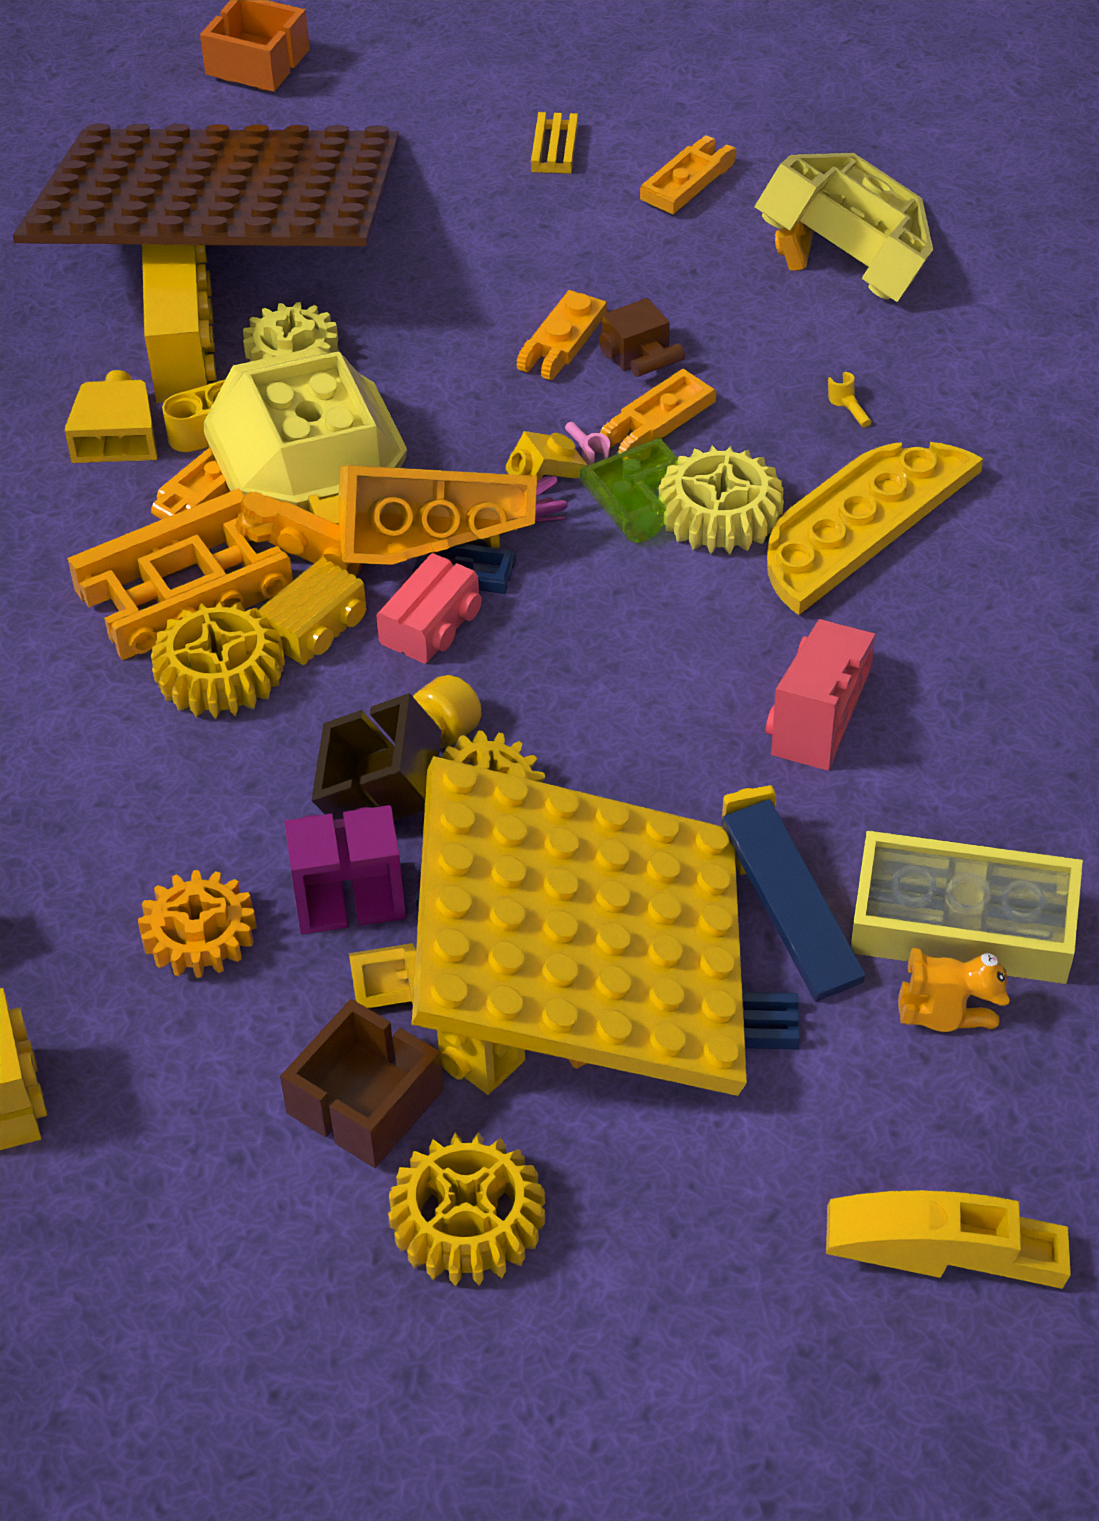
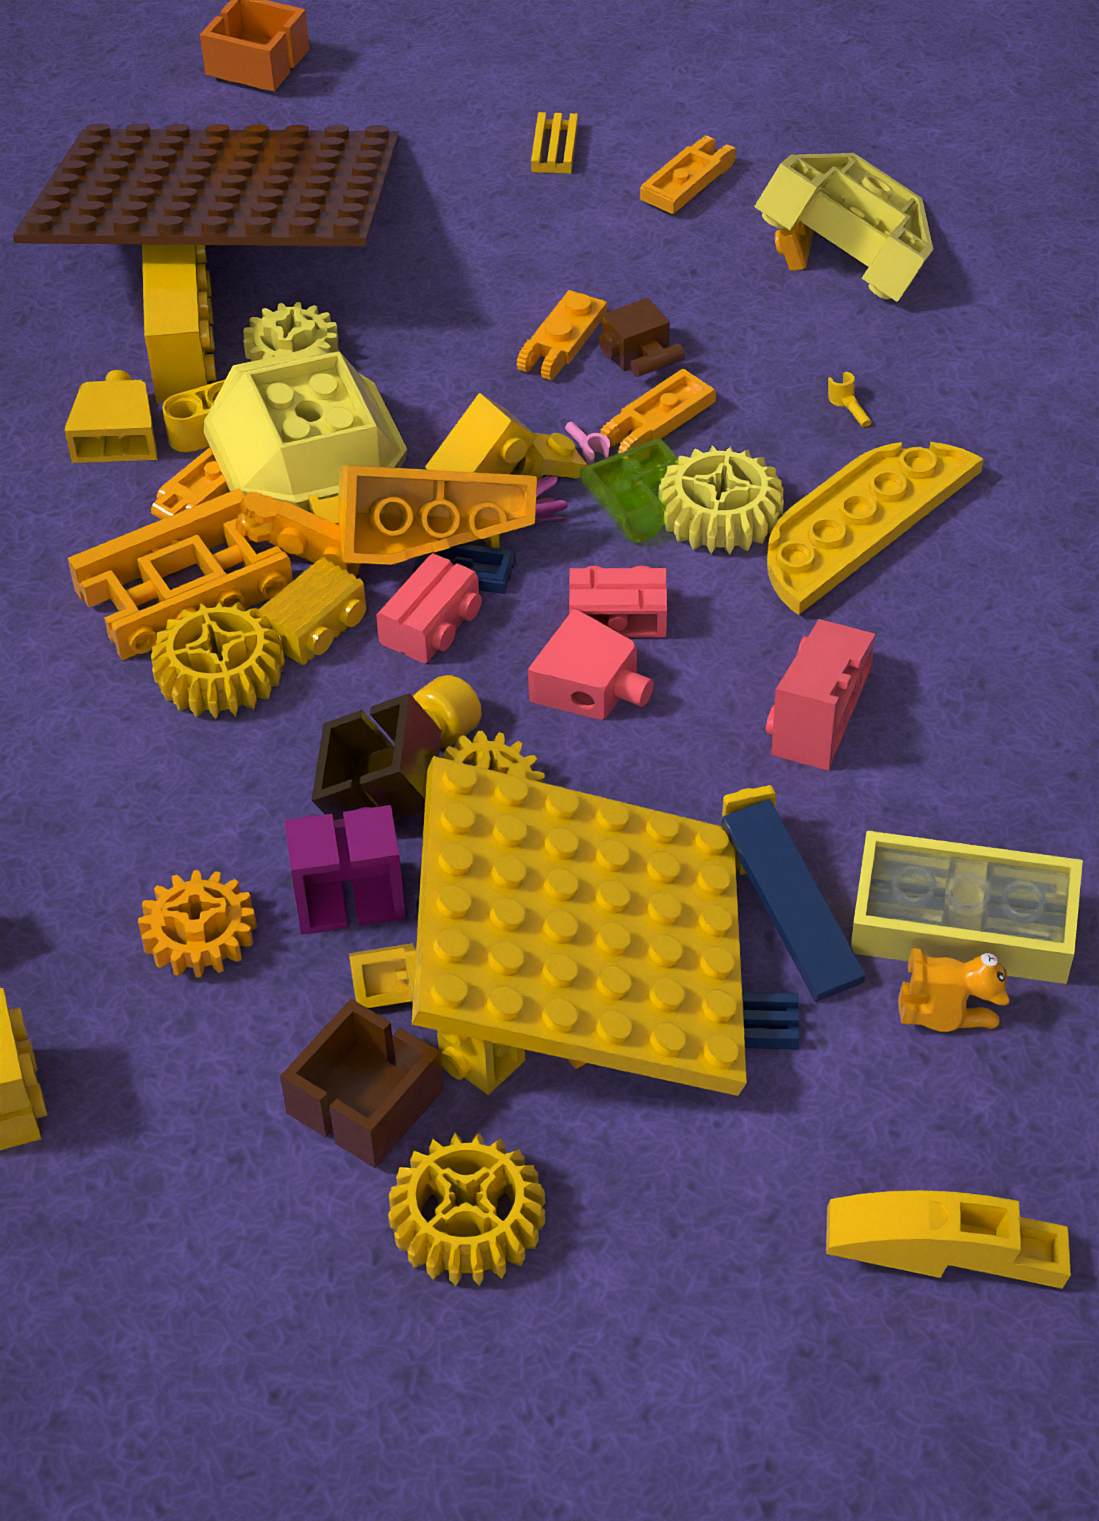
(483, 441): none -> yellow brick
(587, 669): none -> coral torso
(622, 598): none -> coral brick

